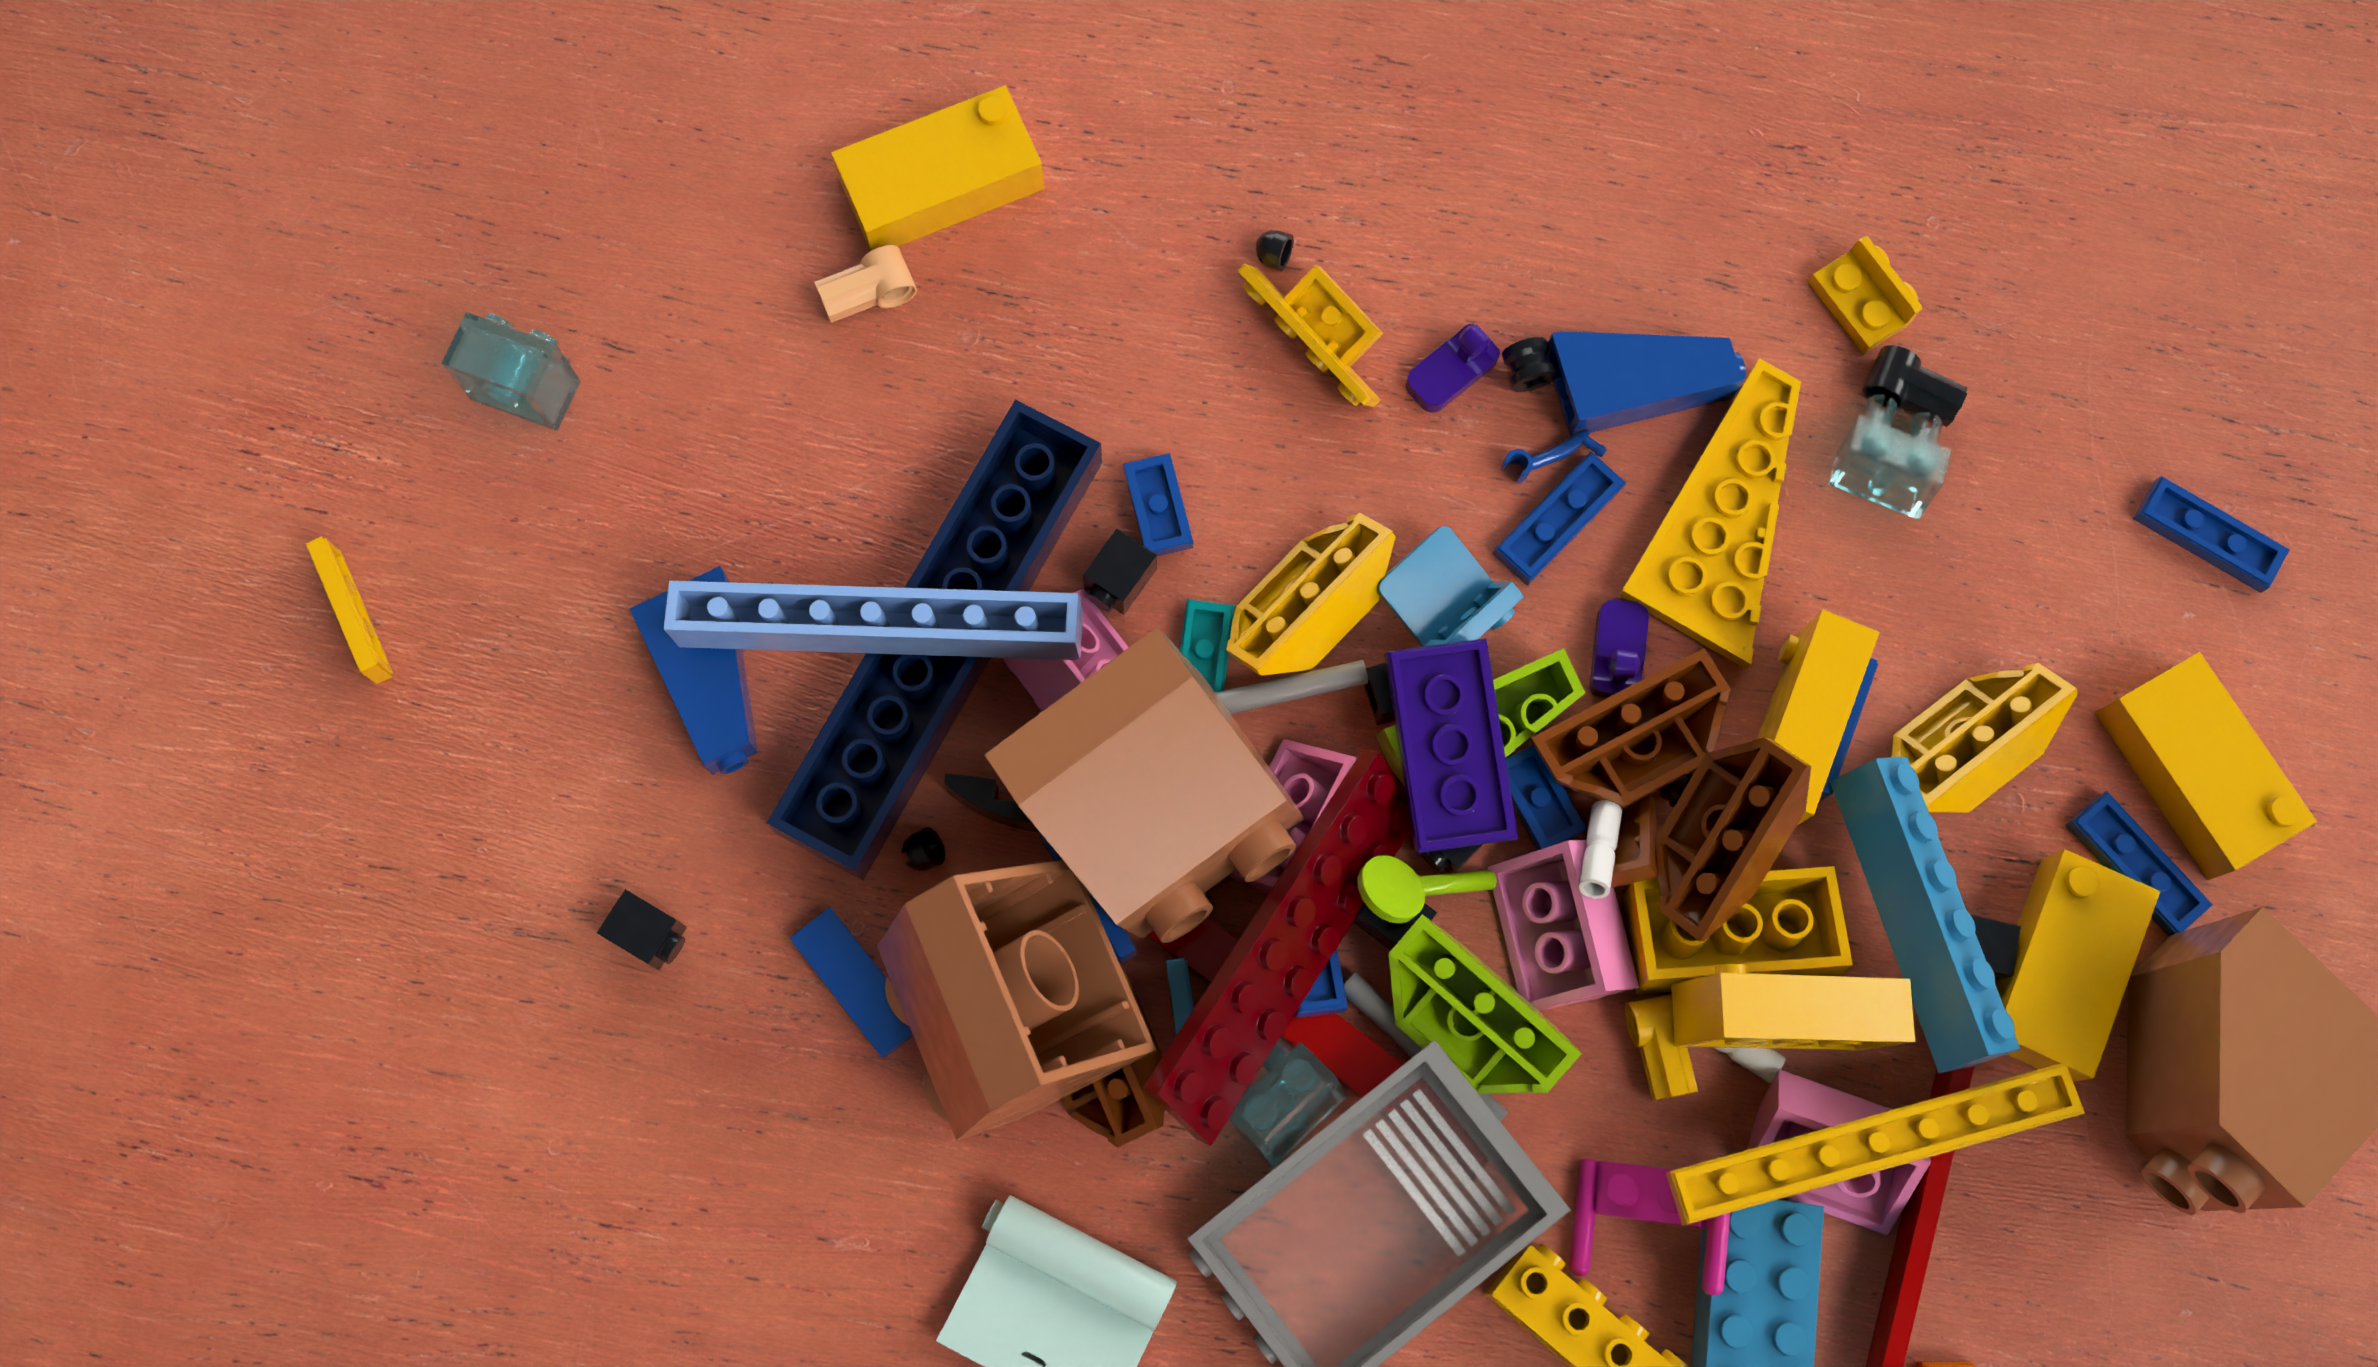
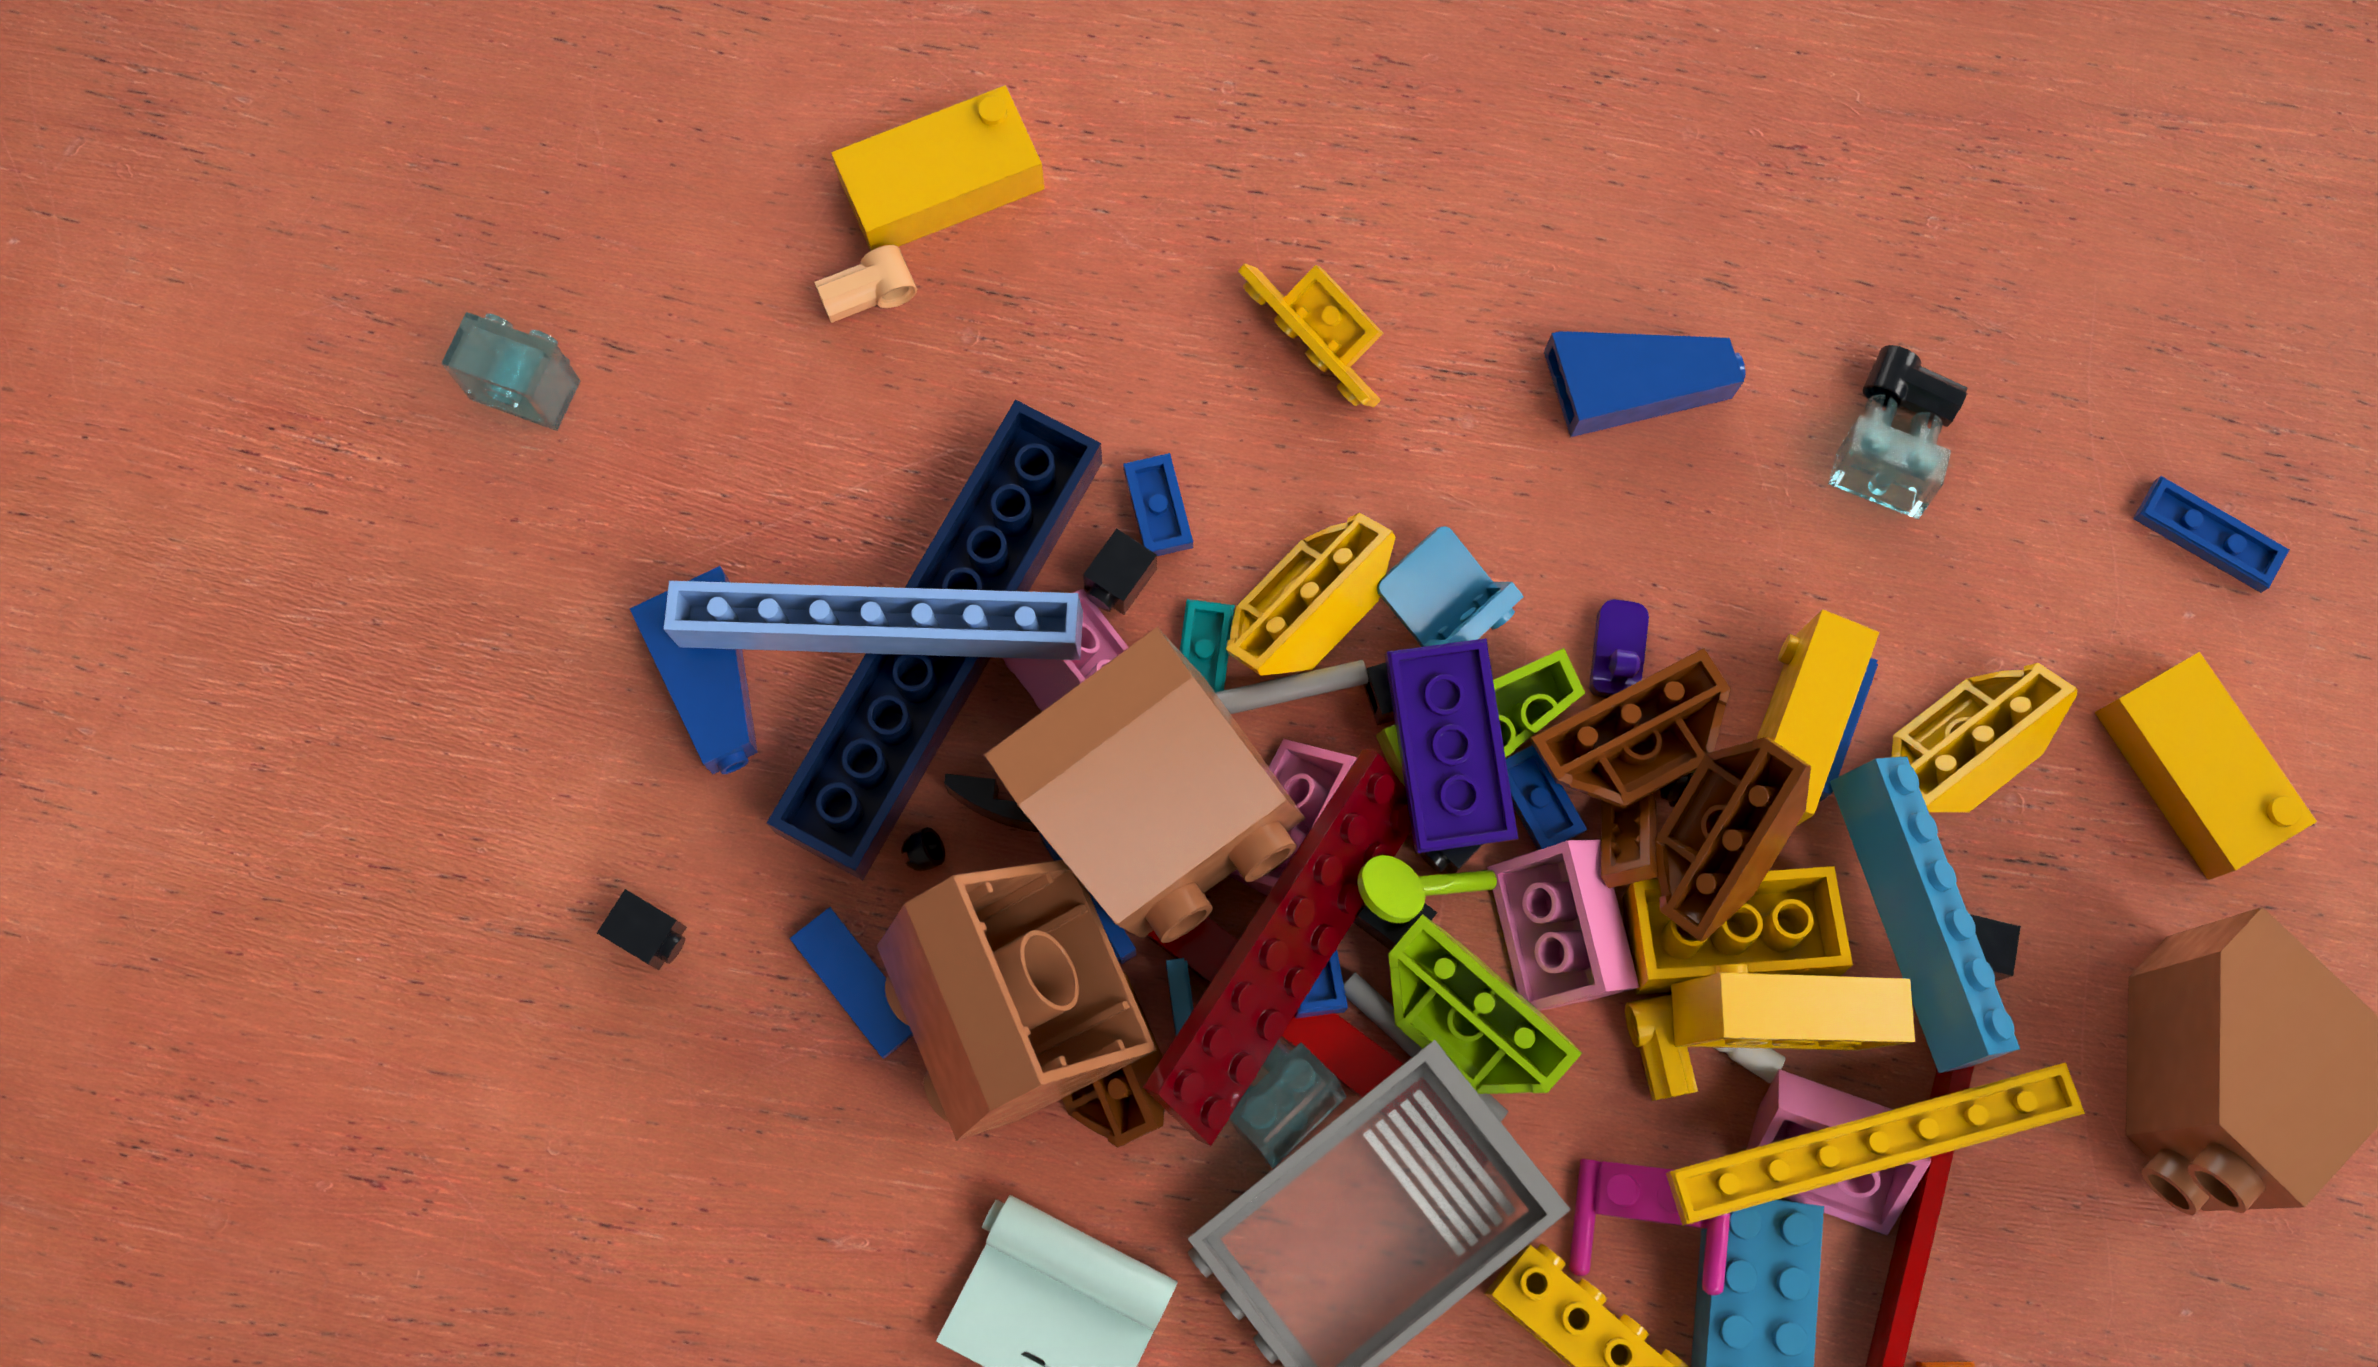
(350, 610): yellow tile -> none
(1274, 248): black hinge -> none
(1452, 368): dark purple piece -> none
(1529, 364): black wheel -> none
(1552, 454): blue piece -> none
(1559, 518): blue tile -> none
(1600, 854): white piece -> none
(1718, 536): yellow wing -> none
(1866, 295): yellow bracket -> none
(2074, 961): yellow brick -> none
(2129, 850): blue tile -> none

